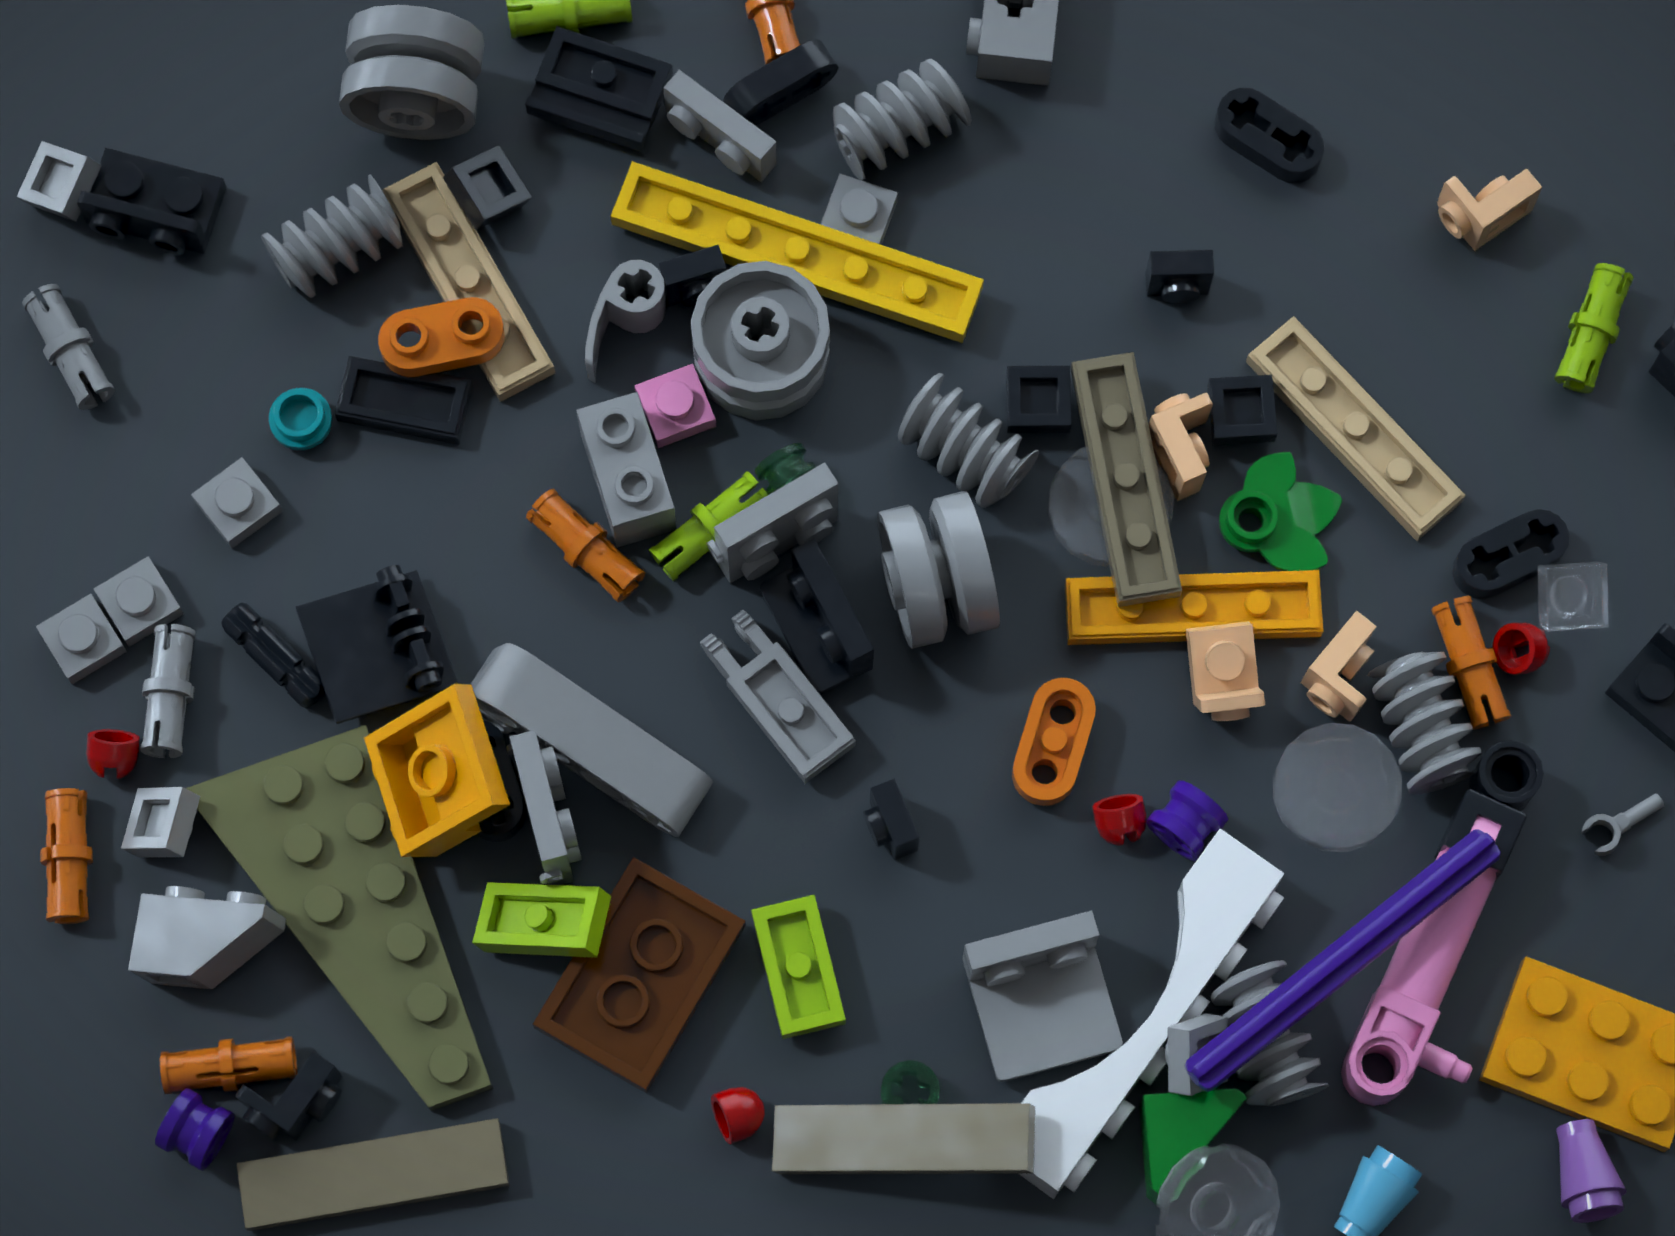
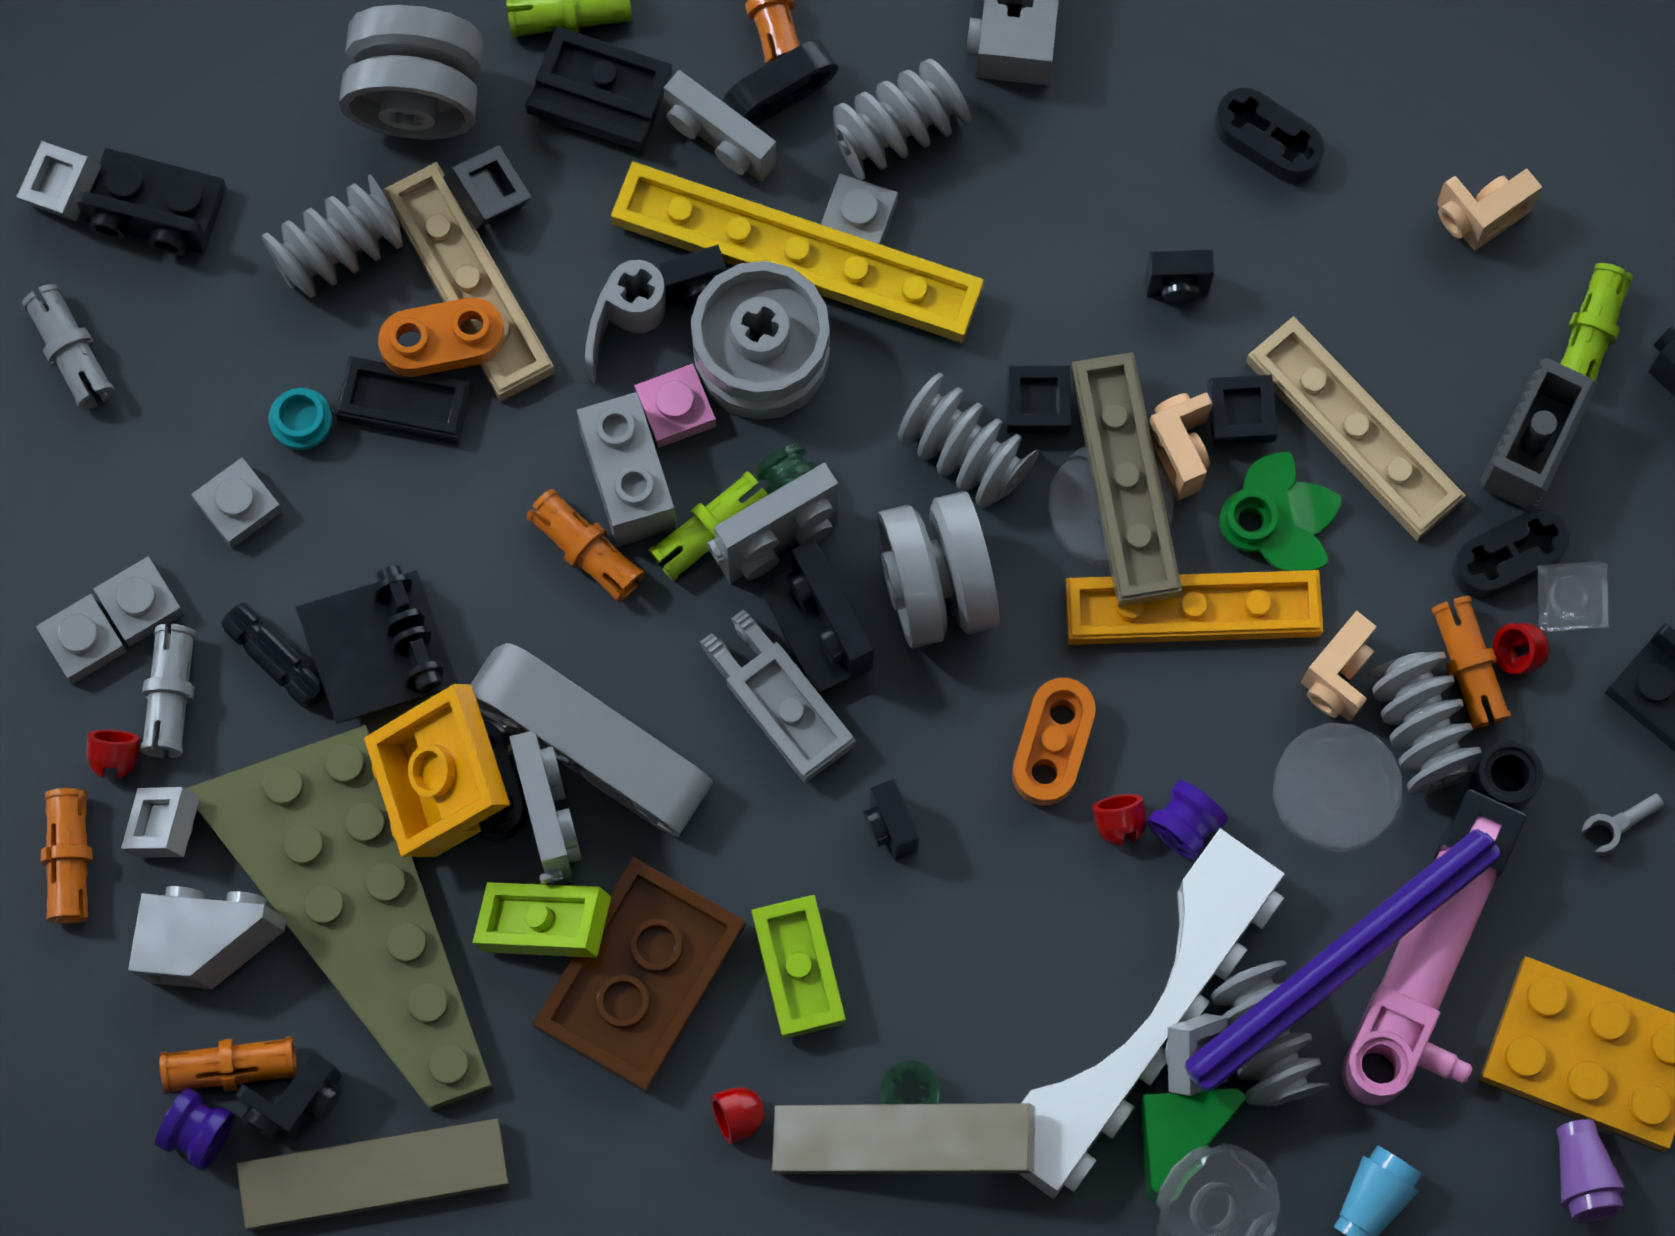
(1042, 997): light grey bracket -> none
(1224, 670): light nougat bracket -> none
(1538, 434): none -> dark grey brick

